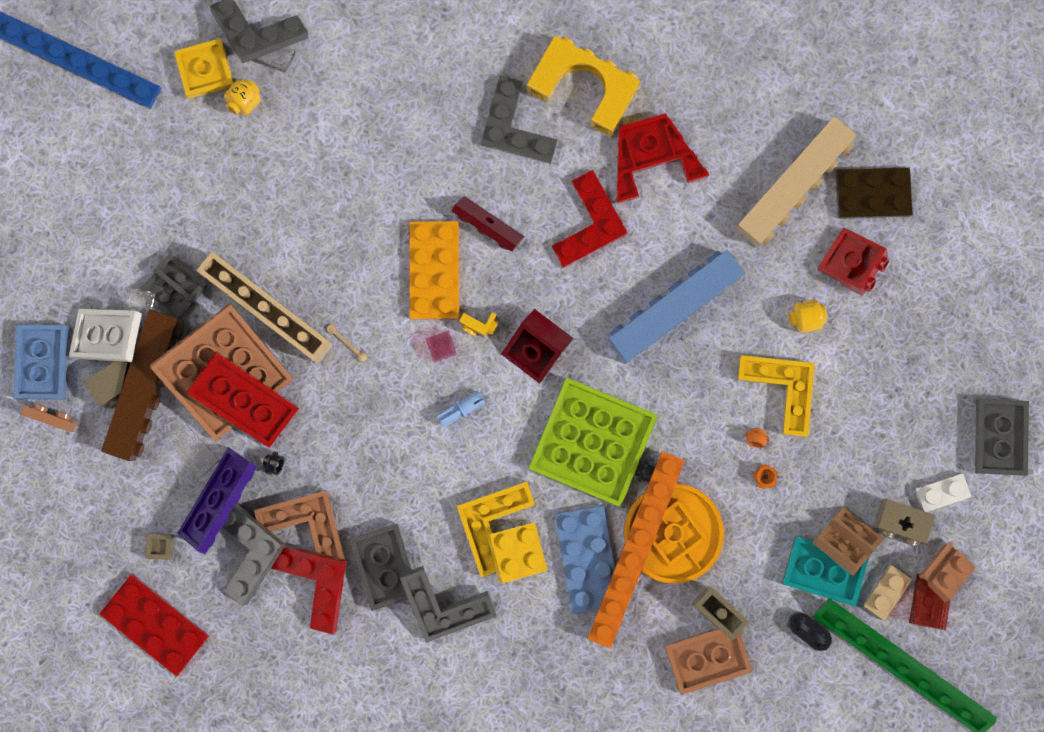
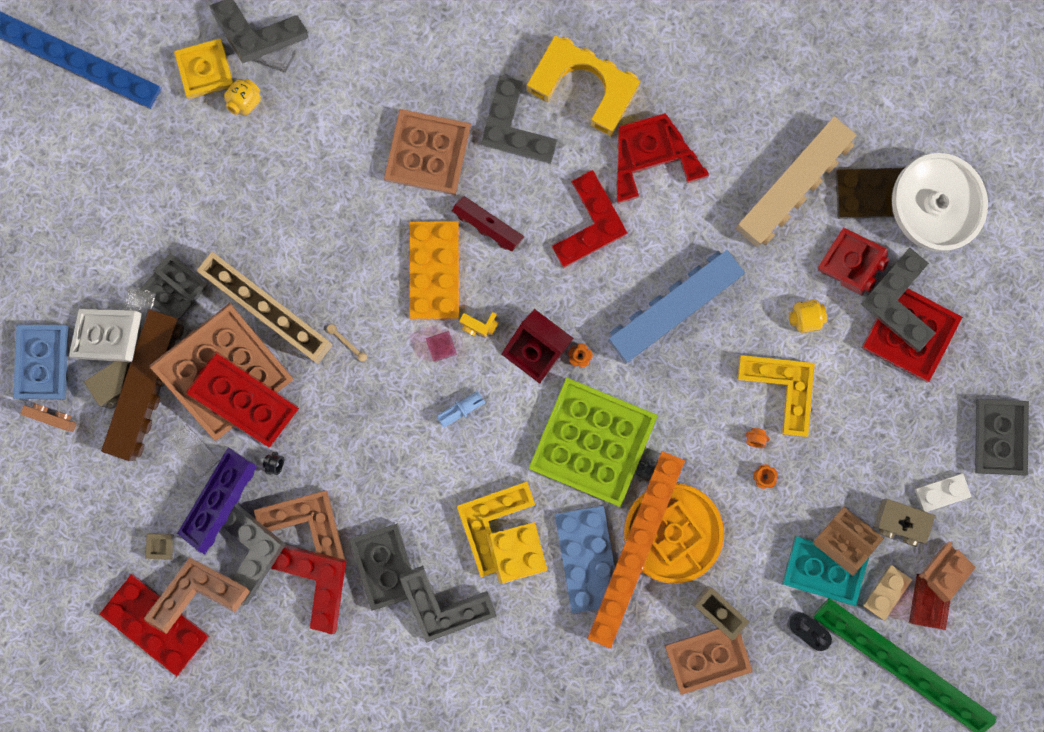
(191, 579): none -> nougat plate
(427, 152): none -> nougat plate
(575, 360): none -> orange plate
(885, 306): none -> dark grey plate
(891, 348): none -> red plate
(940, 202): none -> white dish

